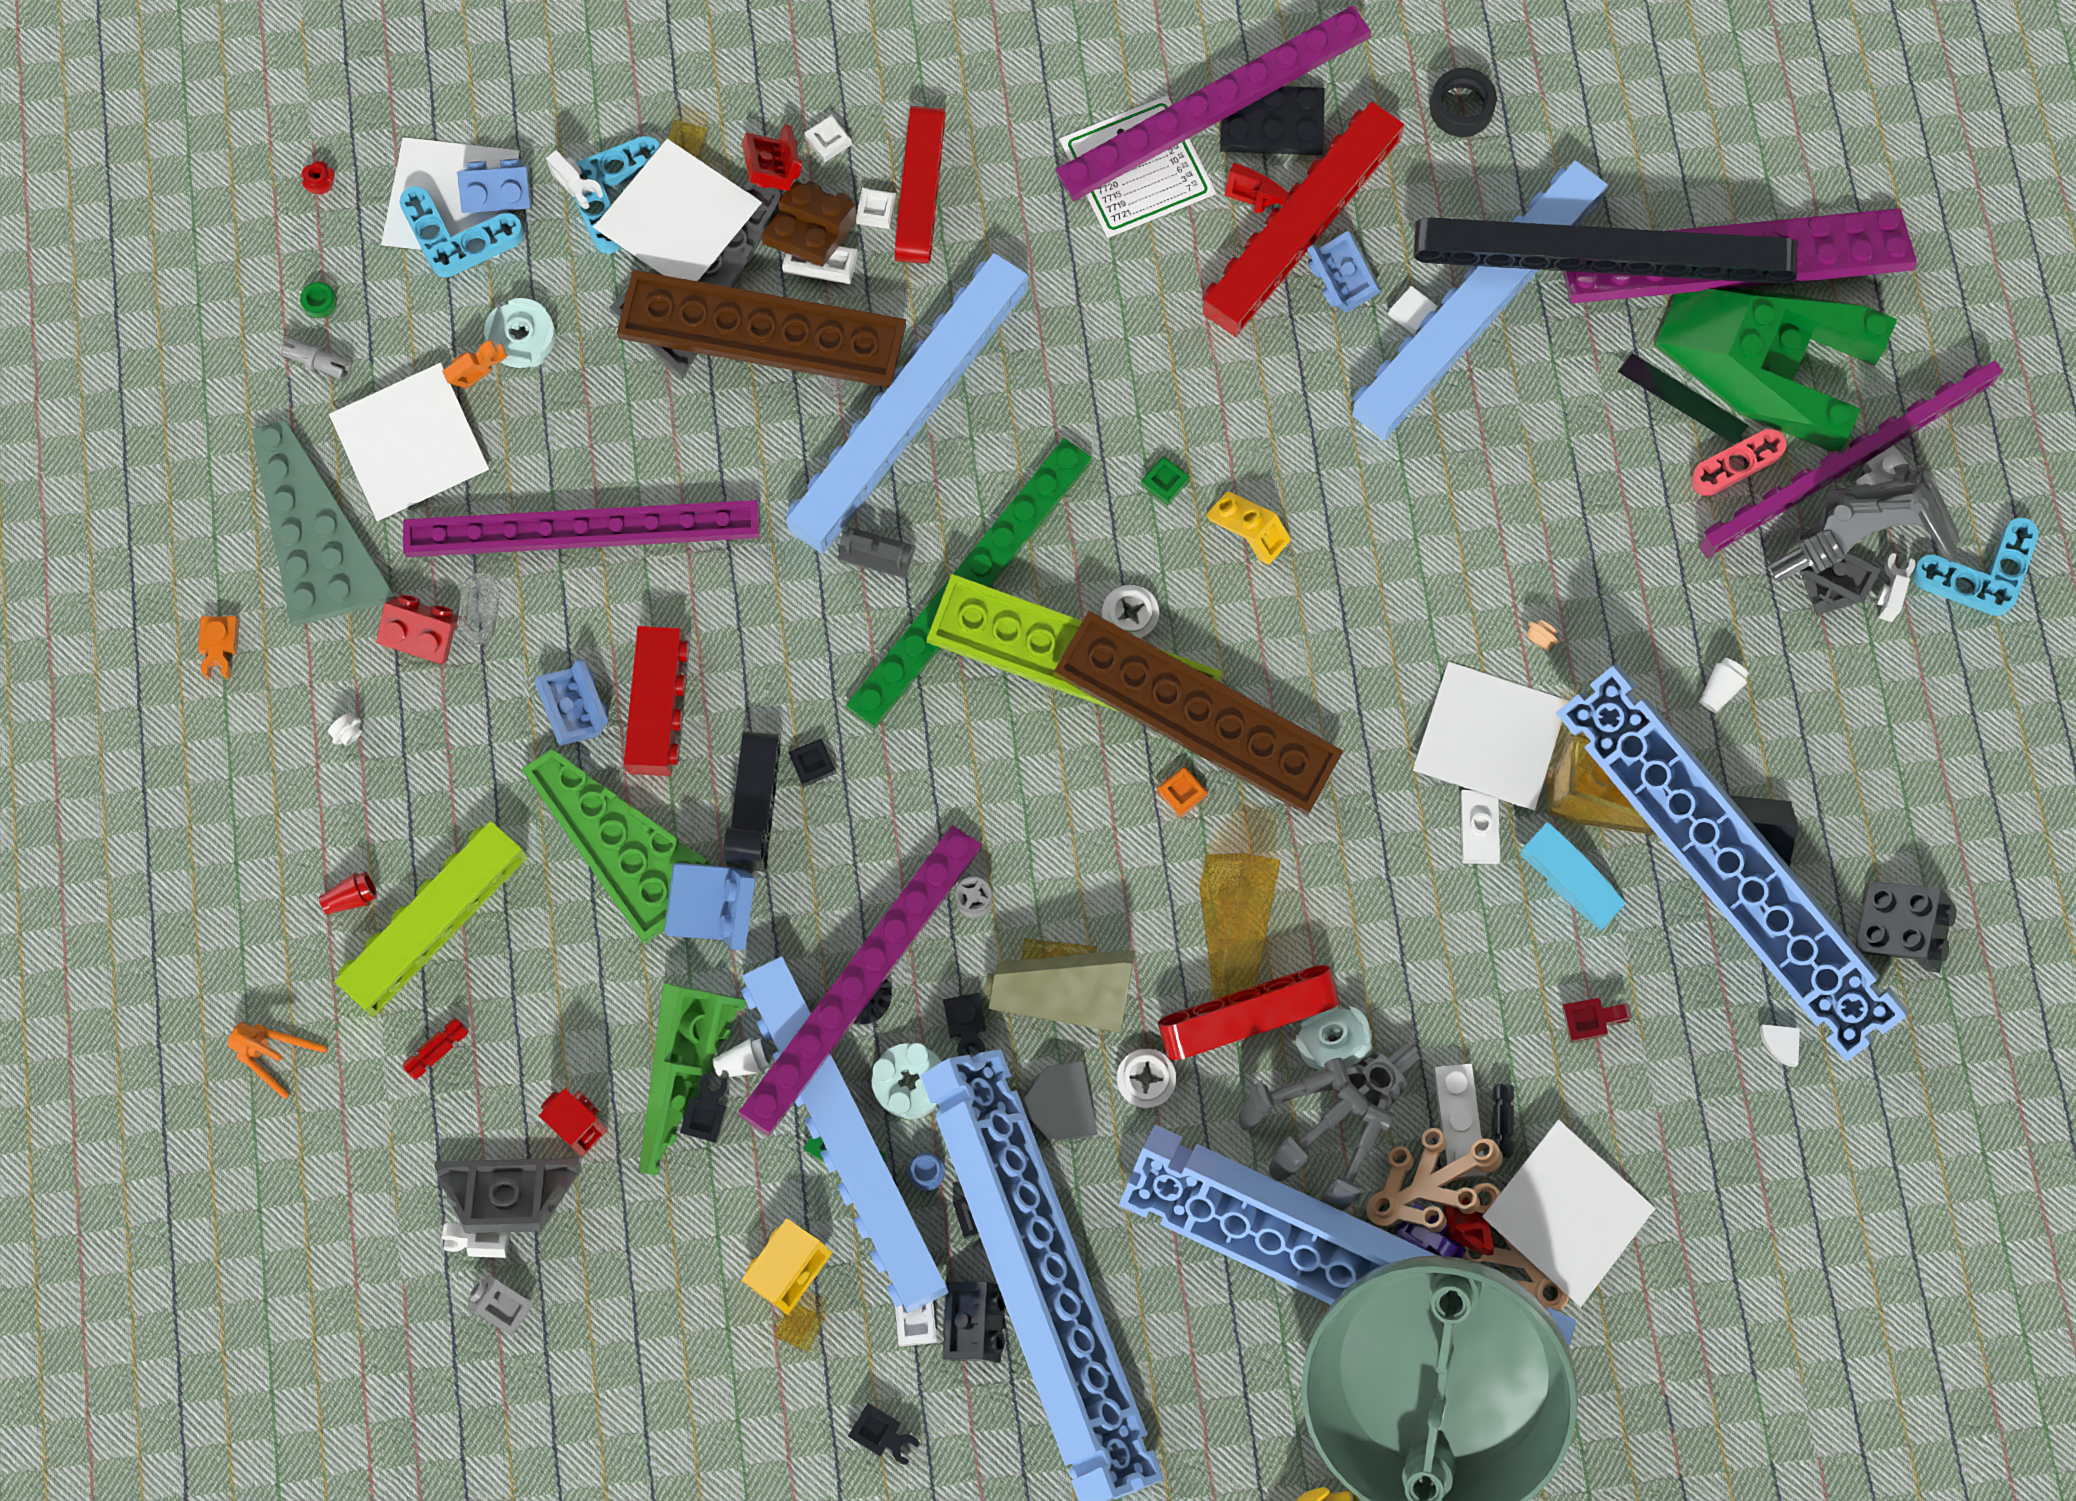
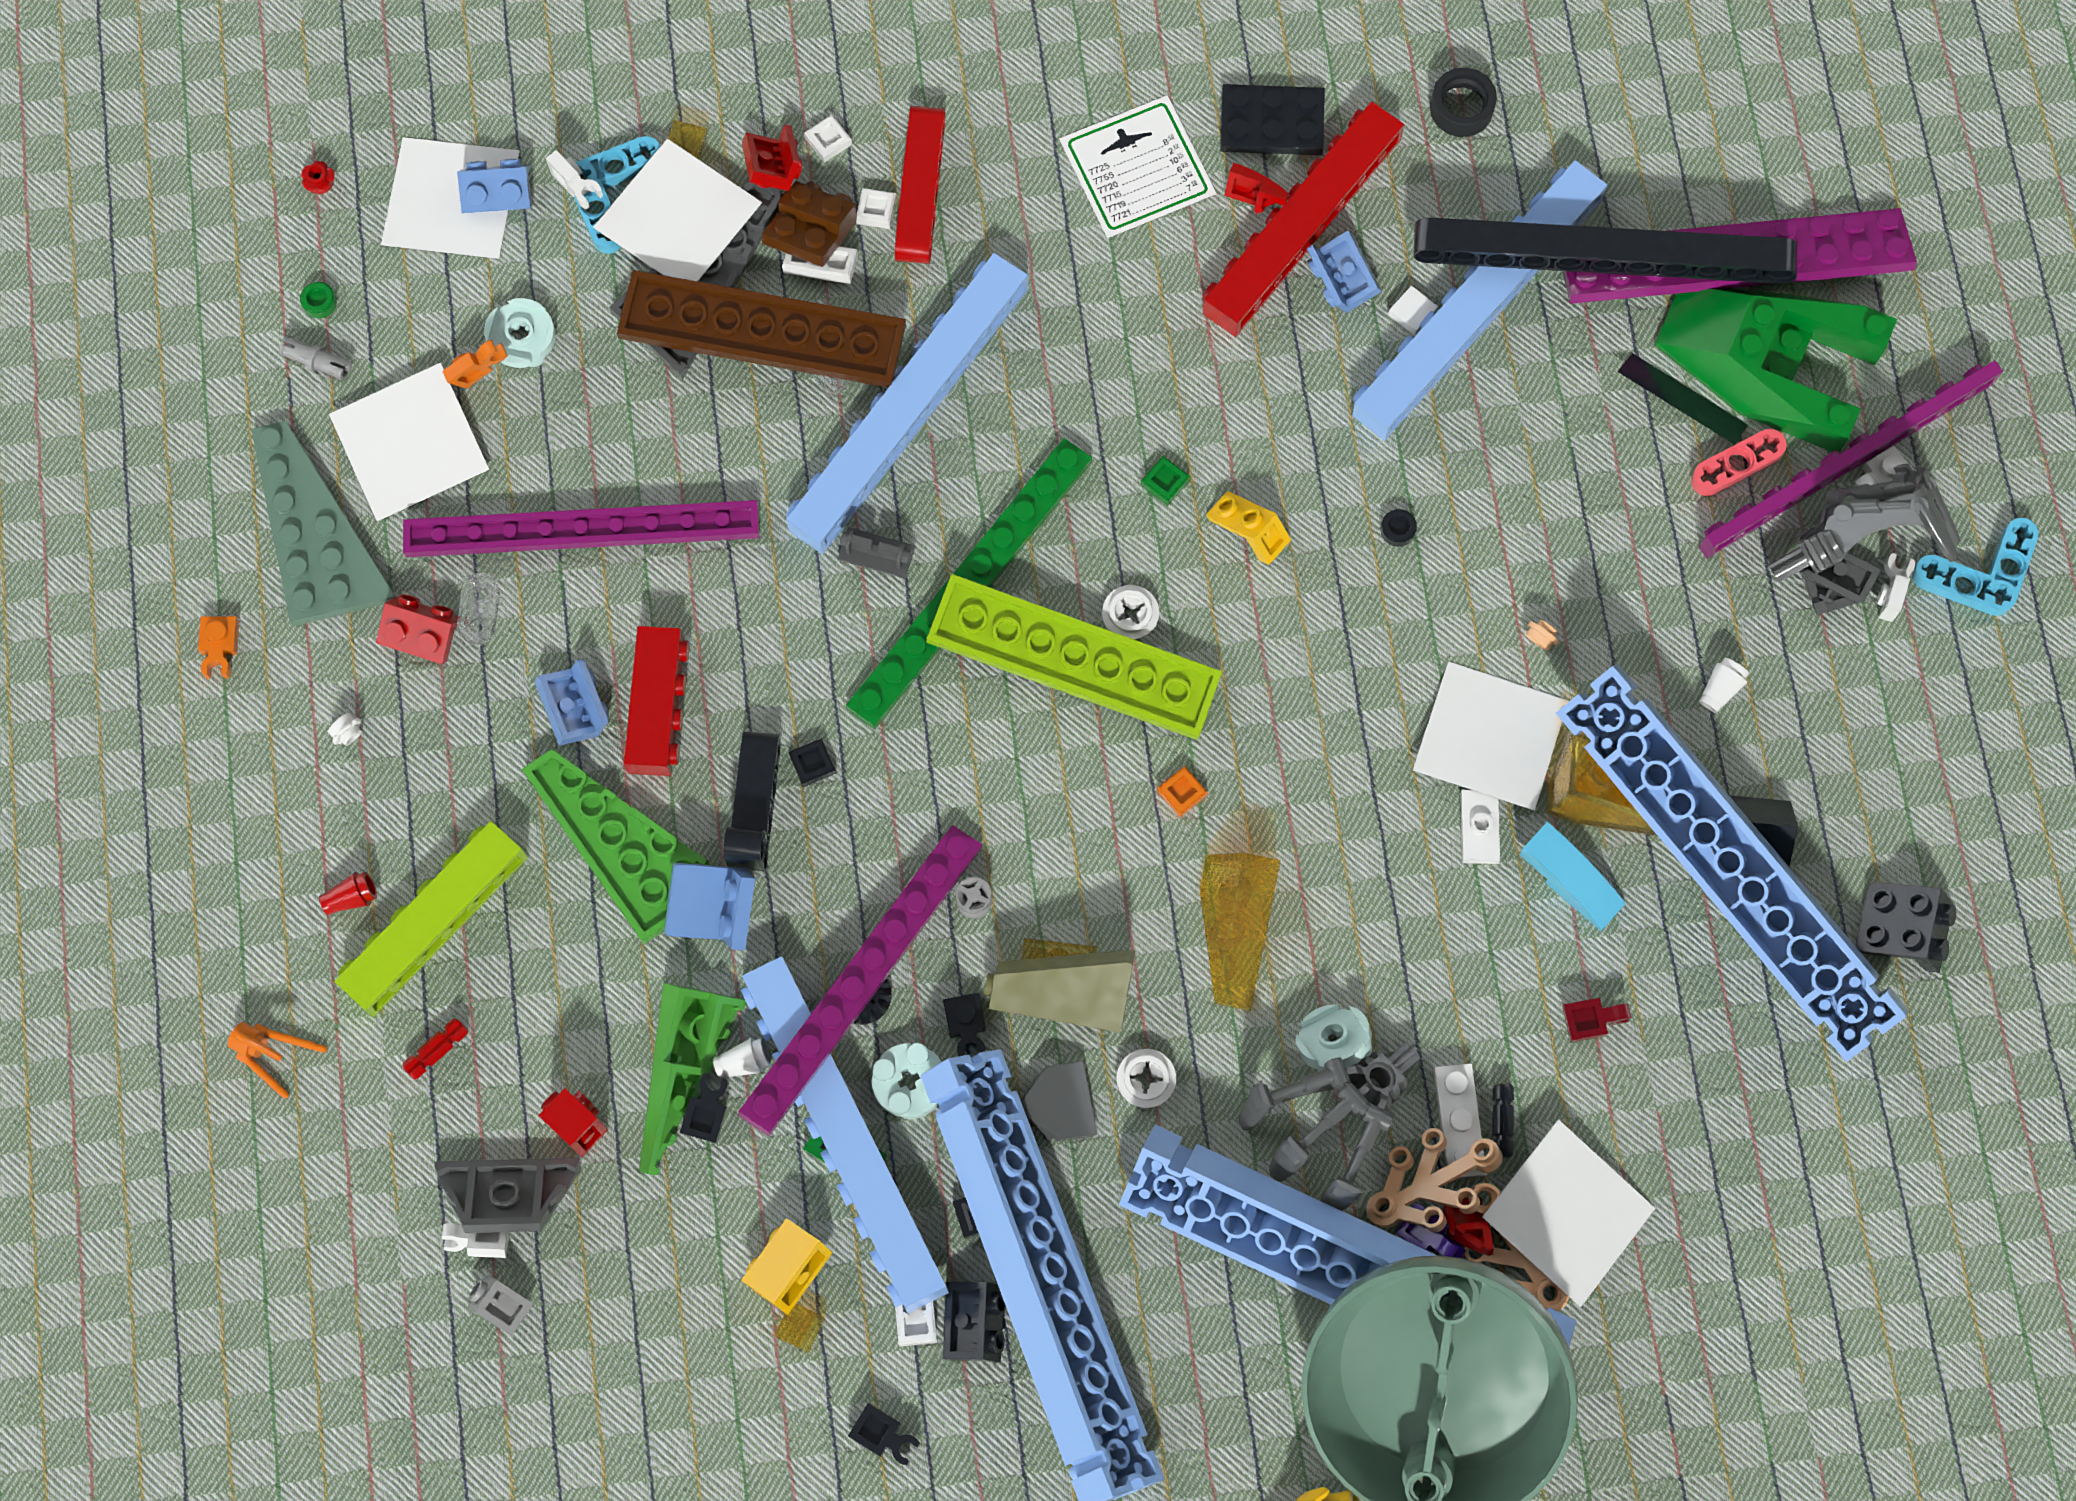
(445, 244): medium azure beam -> none
(926, 1171): medium blue plate -> none
(1198, 713): reddish brown plate -> none
(1213, 103): magenta plate -> none
(1248, 1012): red beam -> none
(1398, 527): none -> black tile
(1782, 1043): white tile -> none

